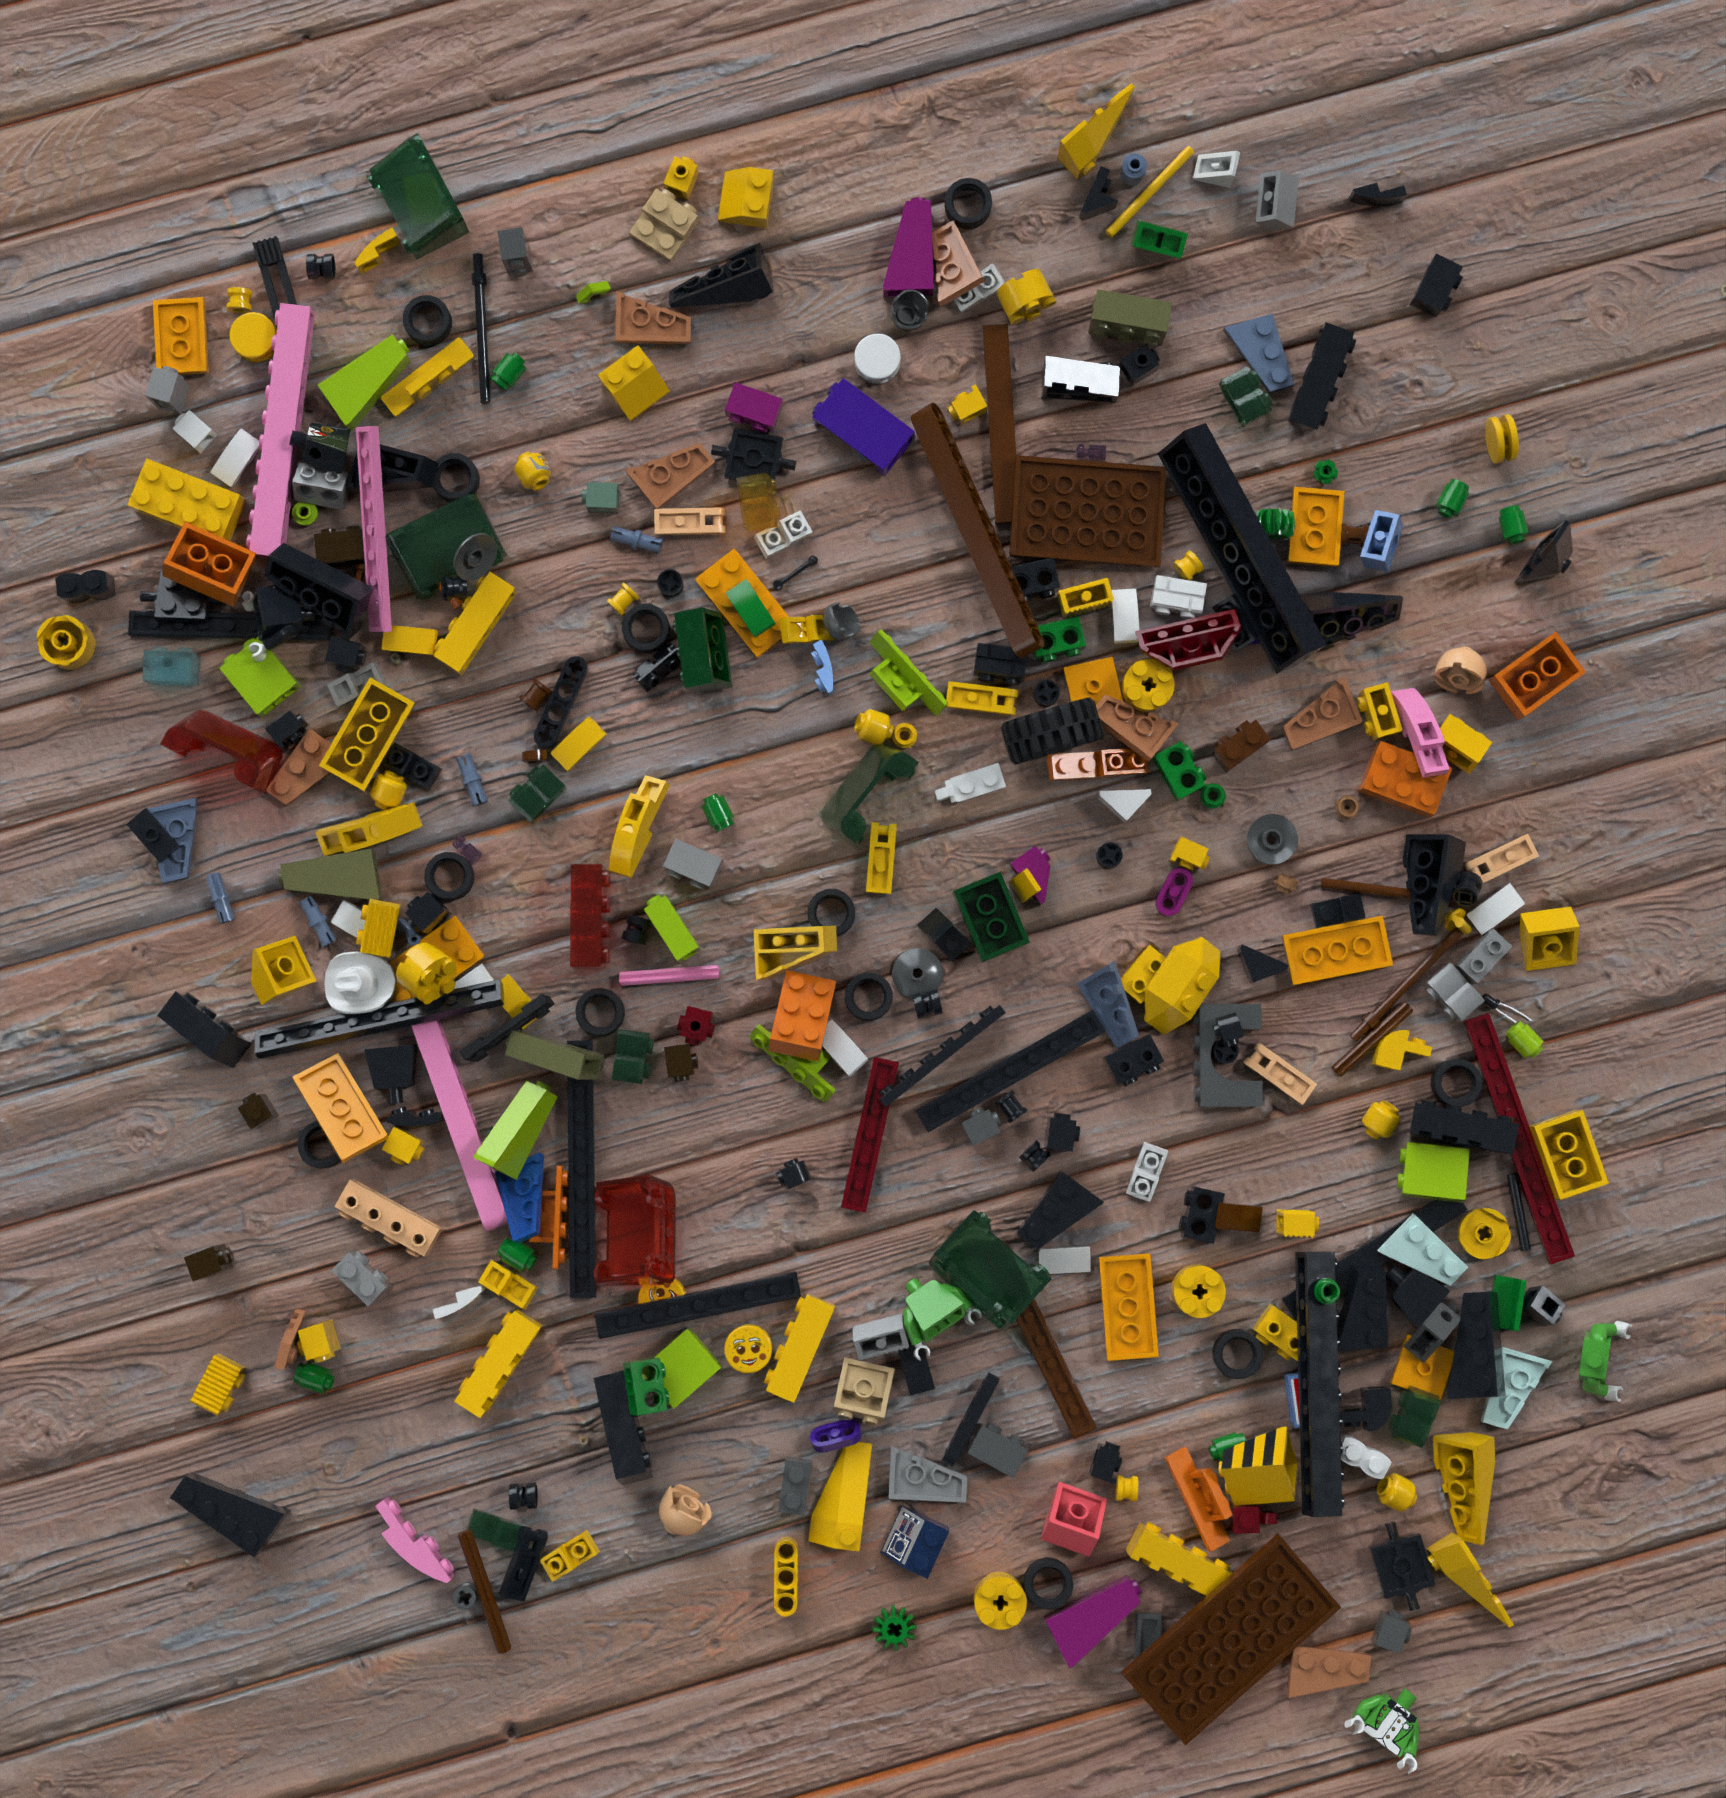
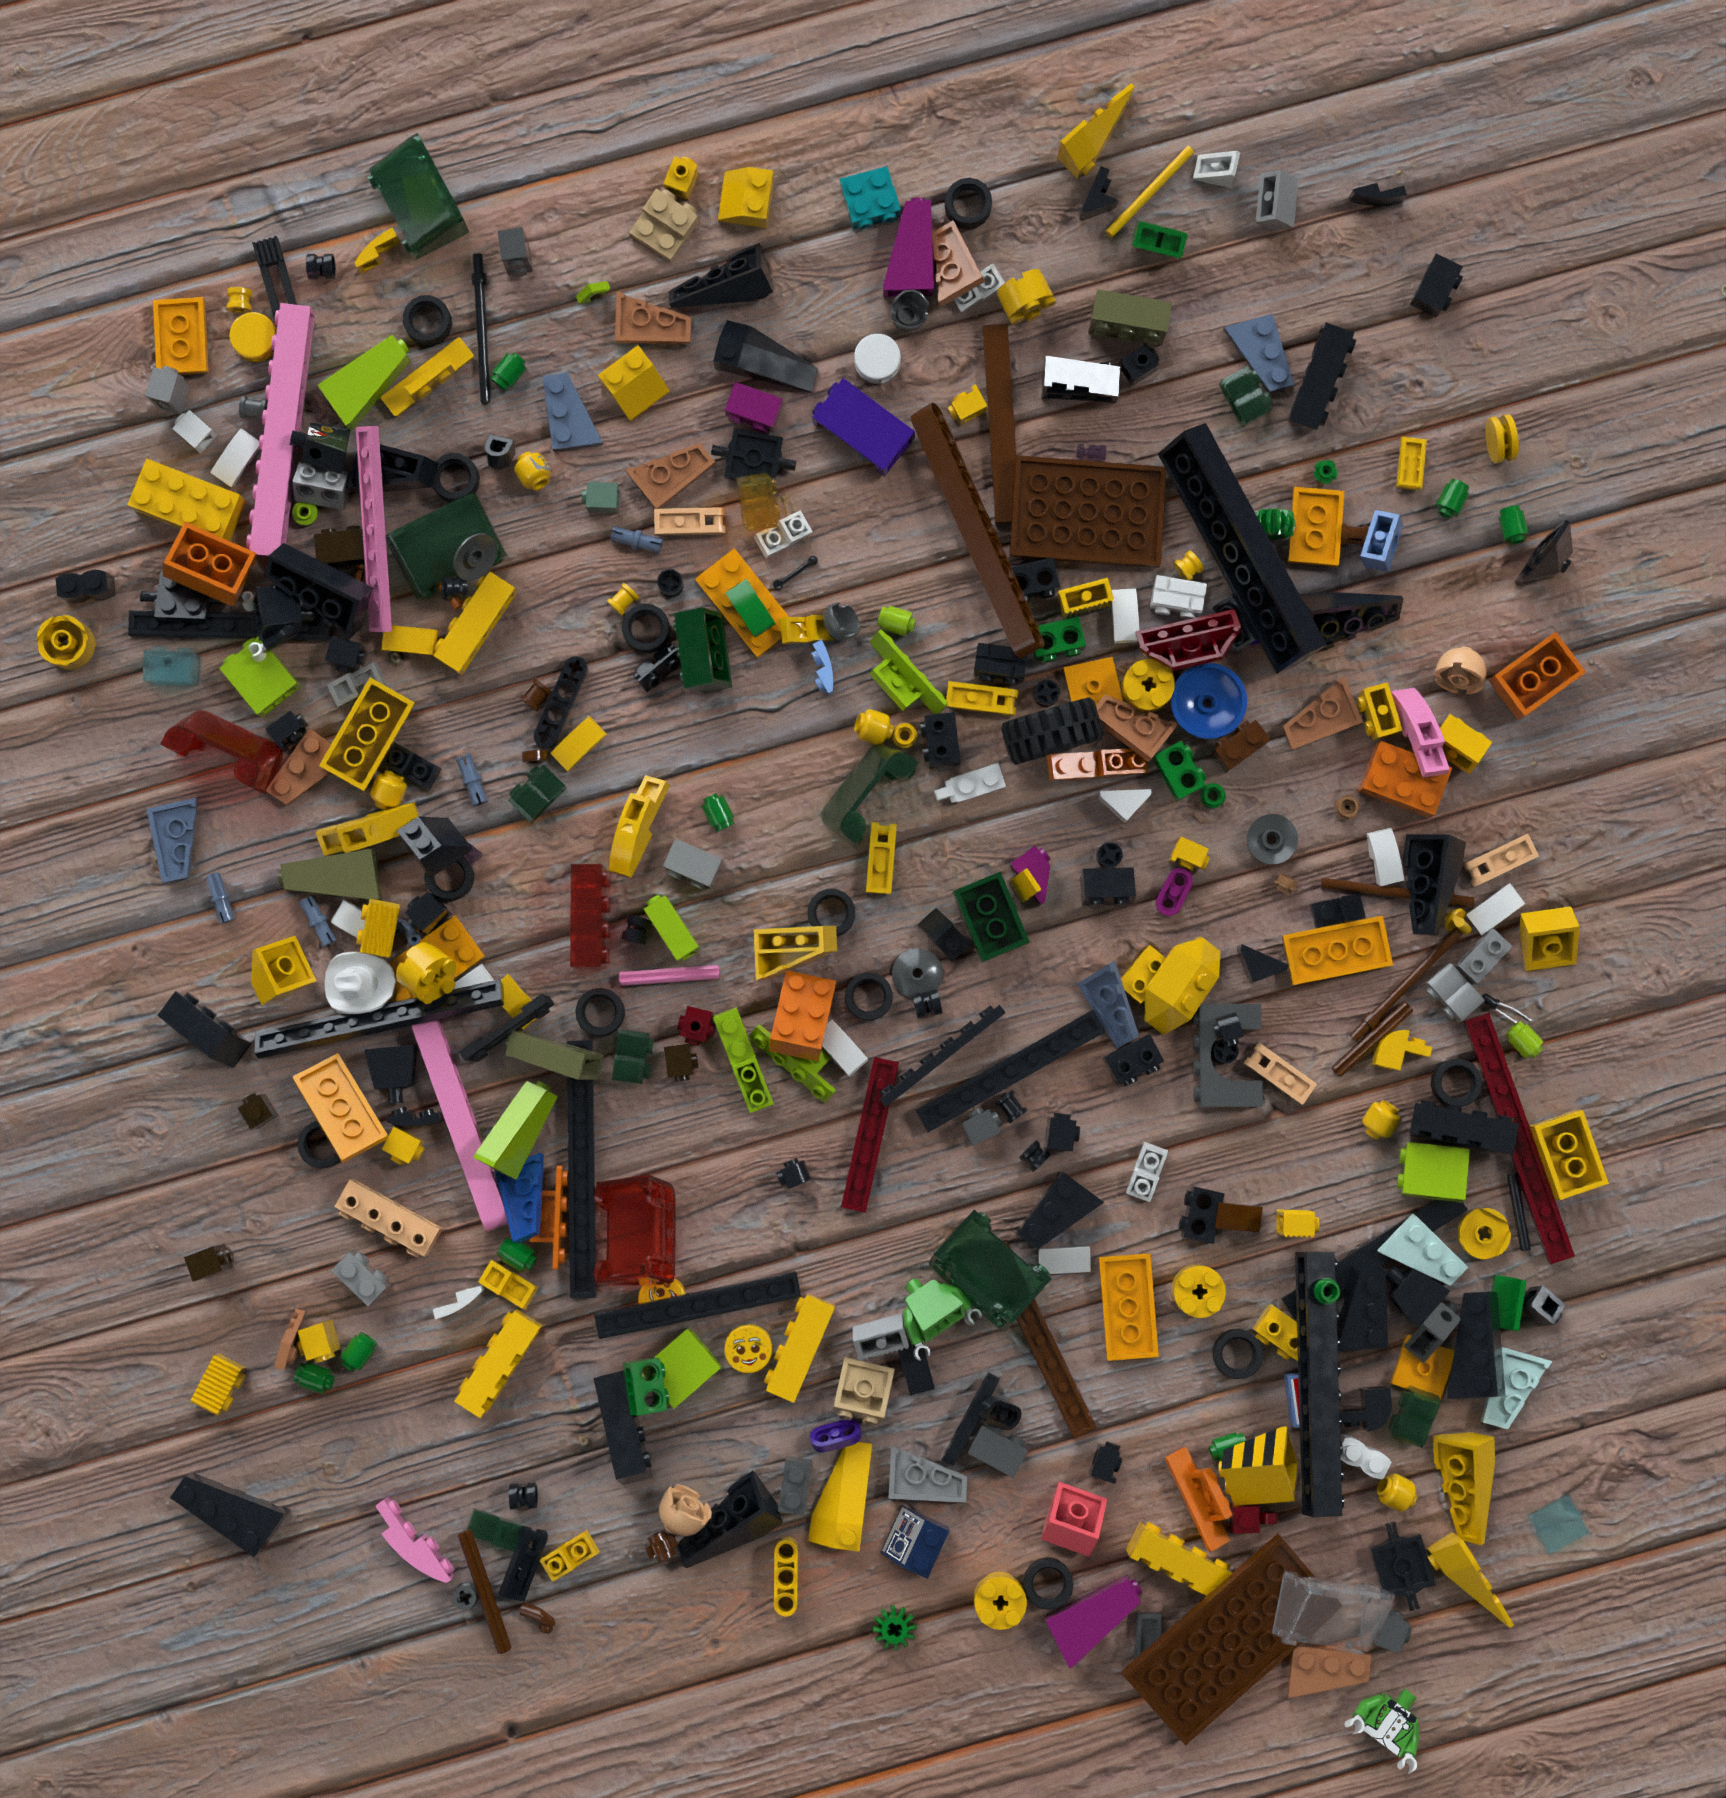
(153, 835): black plate -> none
(252, 407): none -> dark grey bush
(358, 1352): none -> green brick
(434, 843): none -> black slope
(499, 451): none -> black plate
(538, 1614): none -> reddish brown arm
(567, 415): none -> sand blue wing
(661, 1546): none -> reddish brown gear
(739, 1519): none -> black wedge
(743, 1060): none -> lime slope
(756, 356): none -> black wedge
(870, 198): none -> teal plate
(896, 620): none -> lime brick
(941, 739): none -> black brick
(1000, 1413): none -> black plate
(1108, 887): none -> black brick
(1126, 1488): yellow wheel -> none
(1133, 176): sand blue brick -> none
(1218, 686): none -> blue dish
(1330, 1612): none -> clear windscreen
(1386, 856): none -> white slope
(1411, 463): none -> yellow plate
(1467, 889): black wheel -> none
(1558, 1523): none -> clear light blue piece
(1596, 1356): bright green torso -> none

